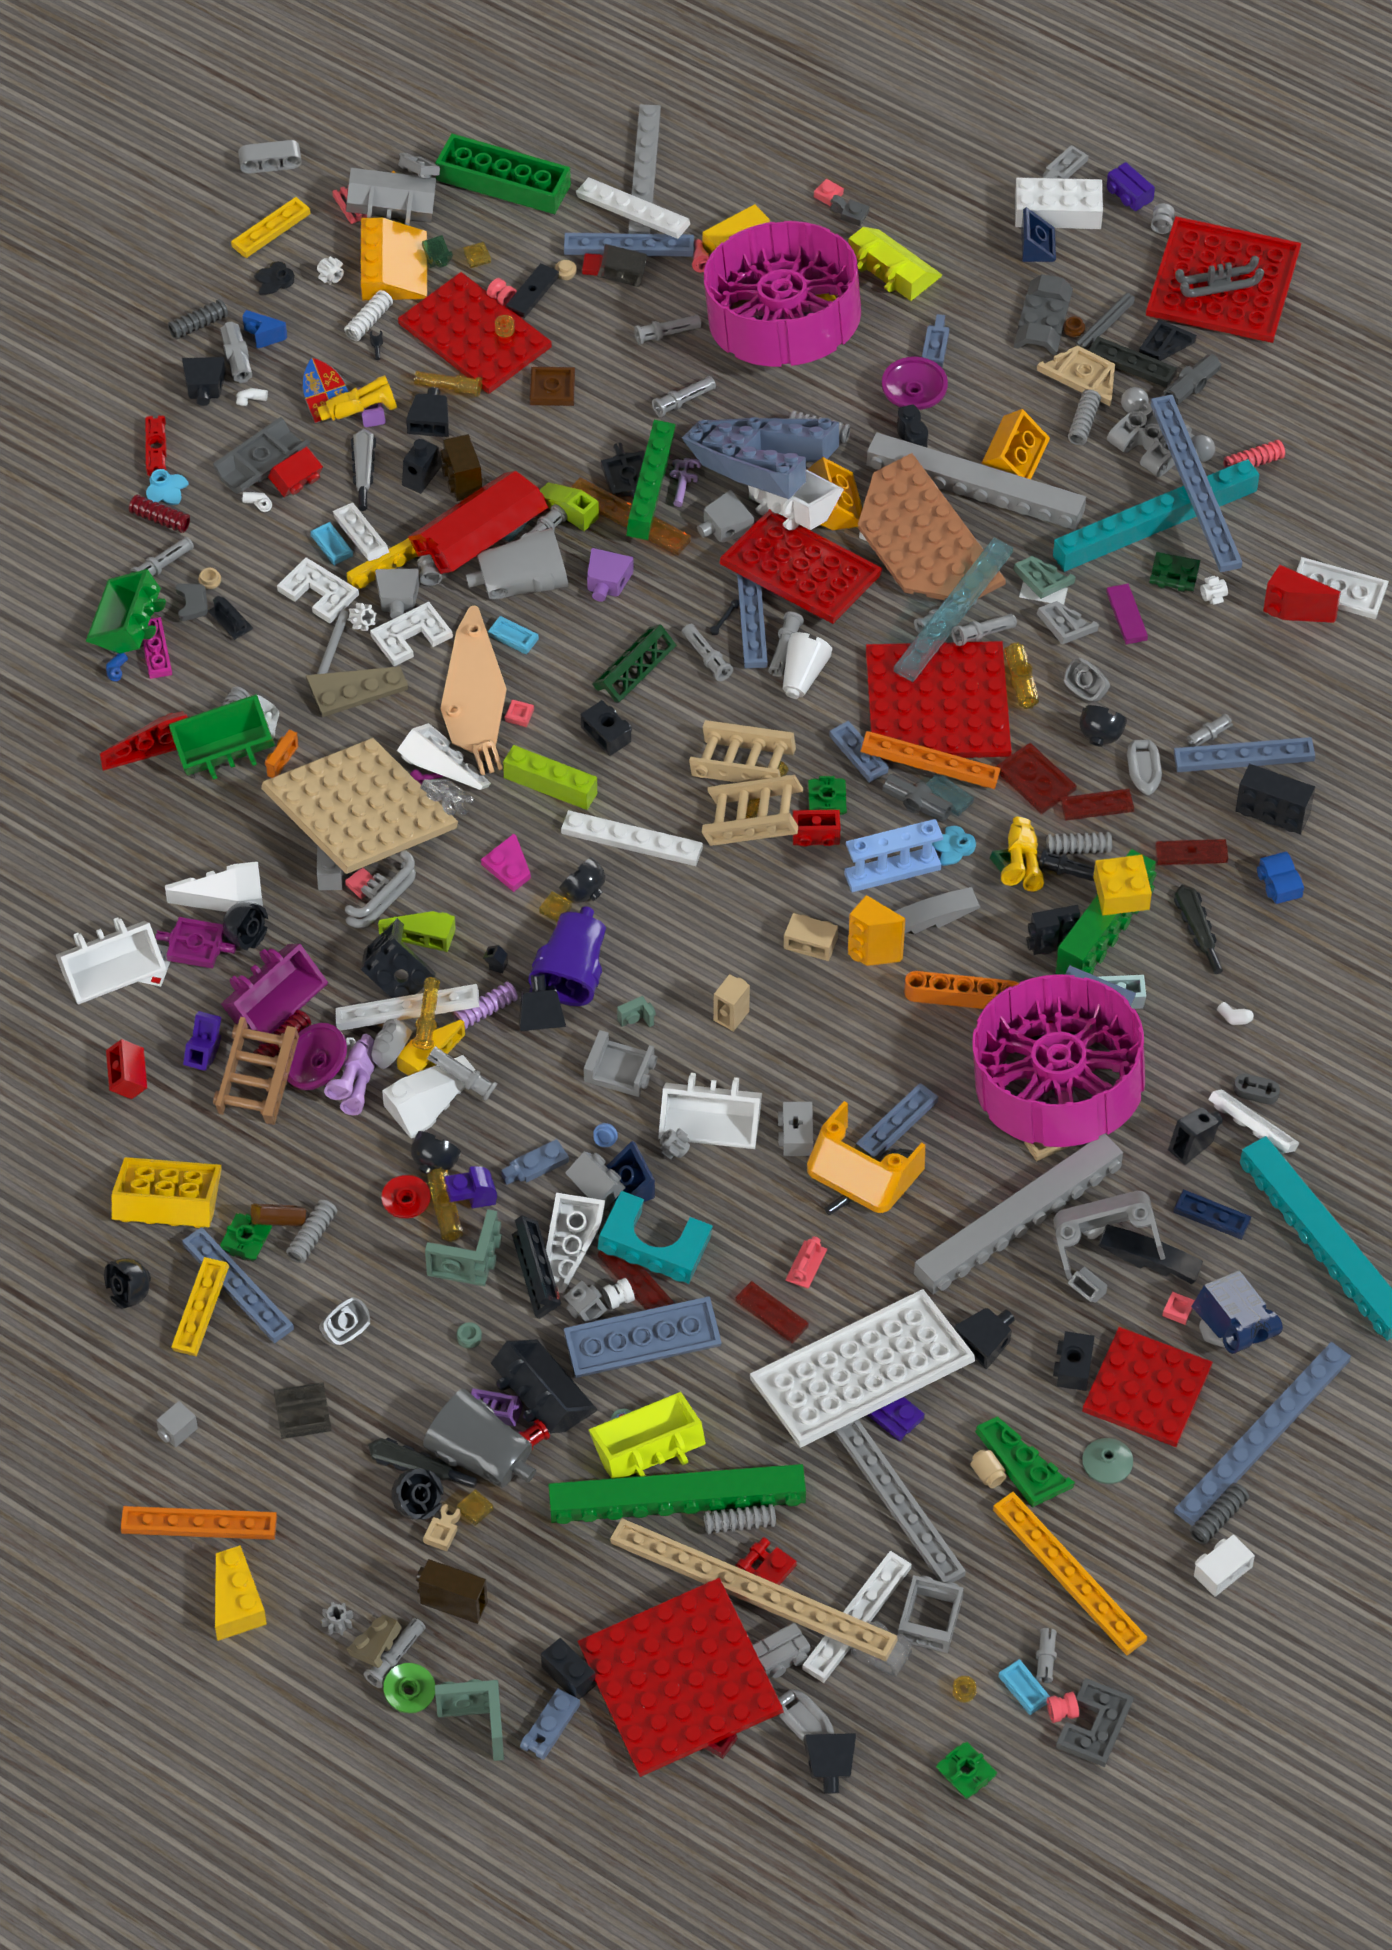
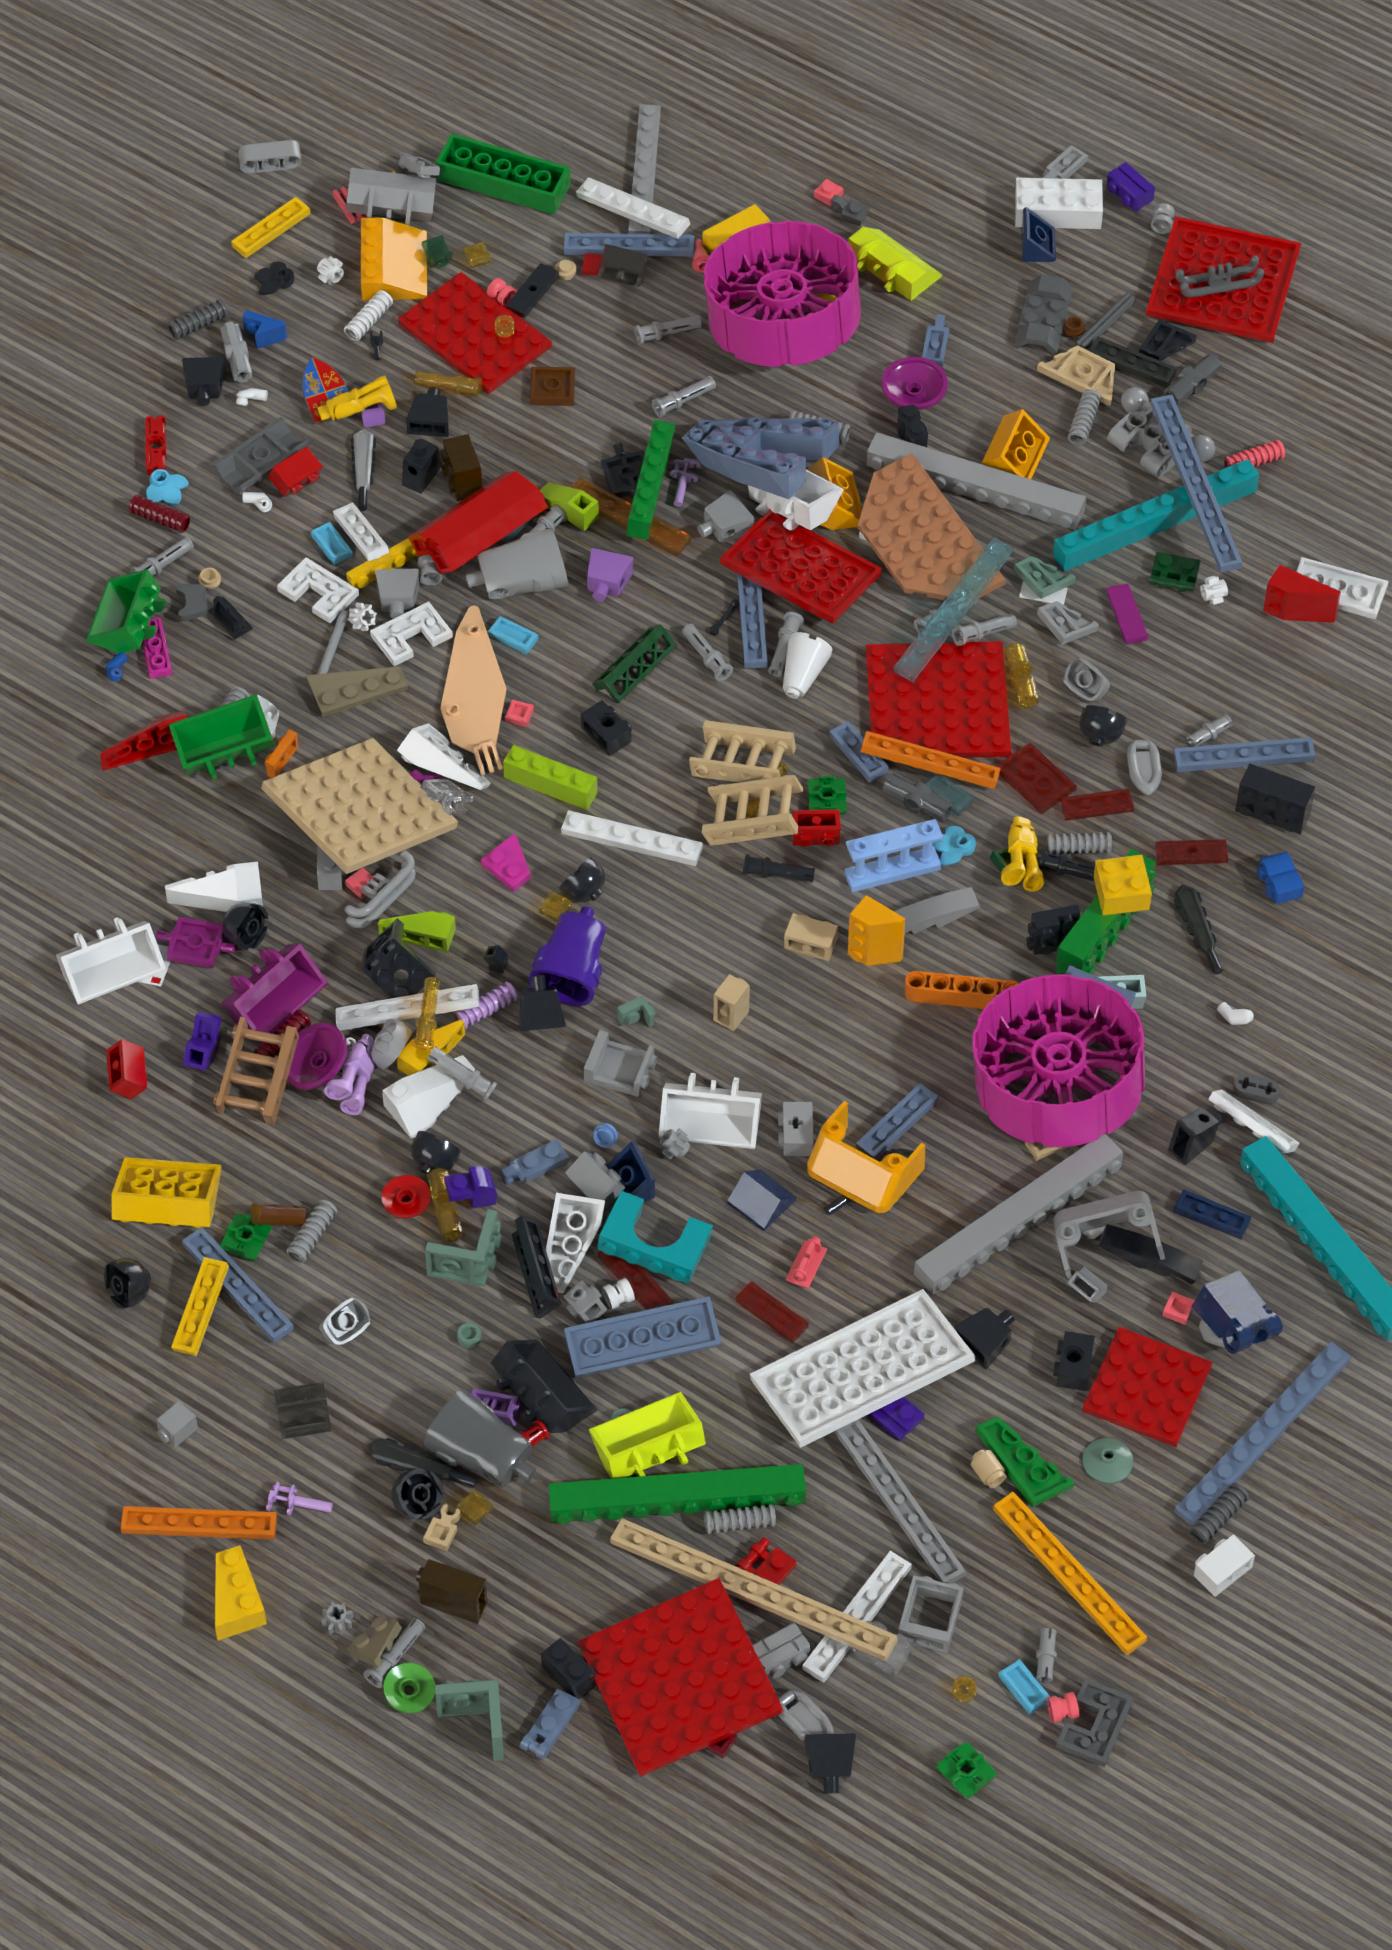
(296, 1500): none -> lavender piece
(760, 1198): none -> slope
(766, 867): none -> black pin

